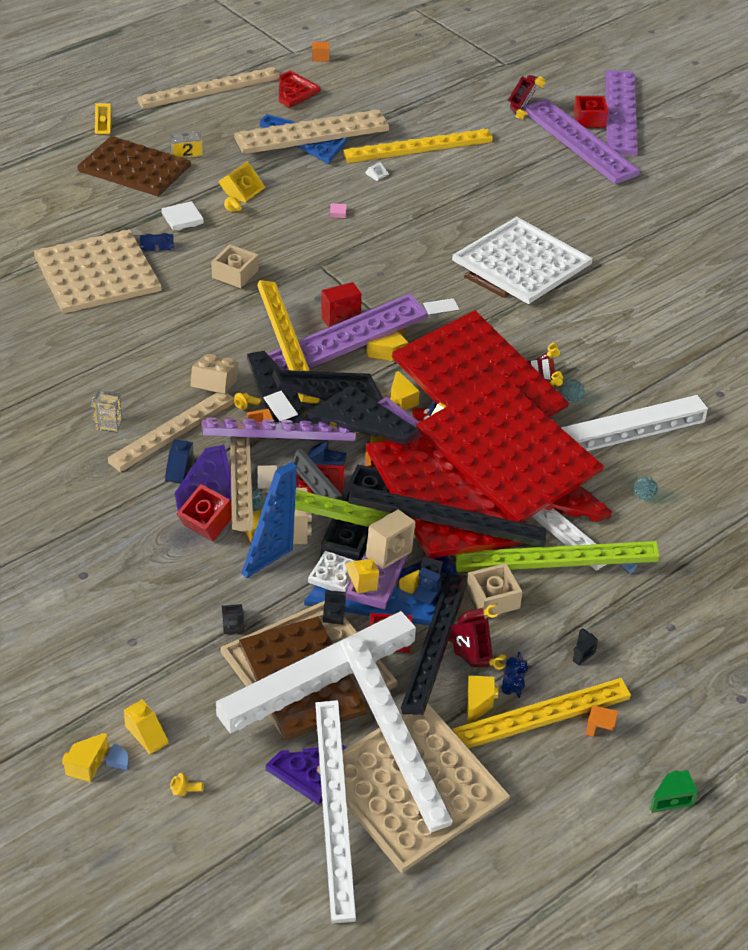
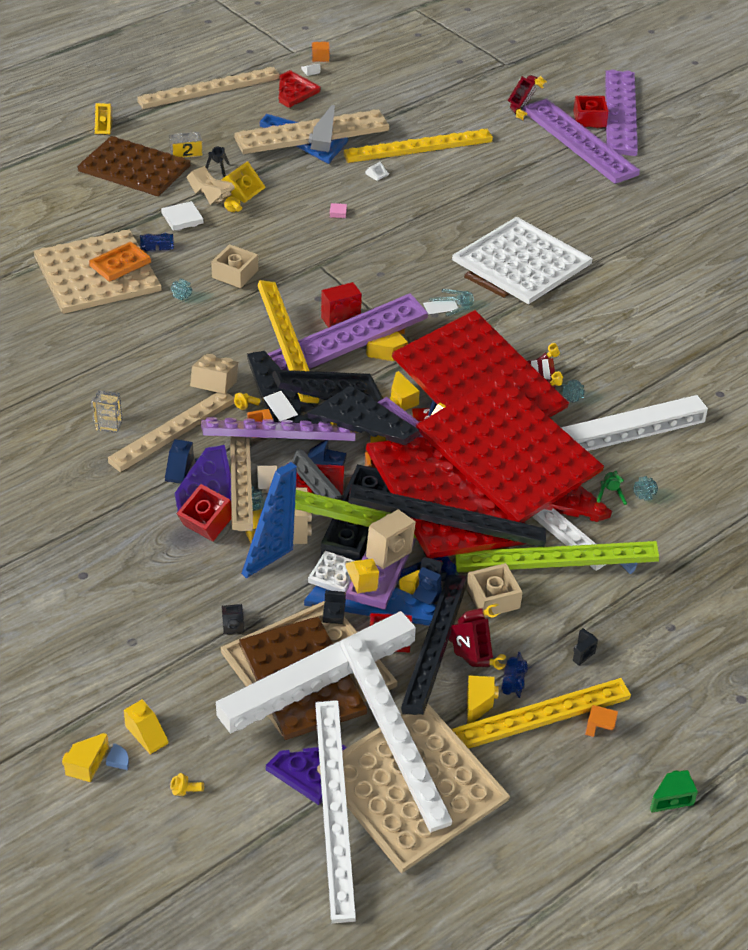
(120, 261): none -> orange plate
(181, 289): none -> clear light blue gear
(214, 189): none -> tan arch
(218, 155): none -> black plant
(311, 69): none -> white slope
(322, 132): none -> light grey slope
(464, 299): none -> clear light blue plant
(612, 482): none -> green plant

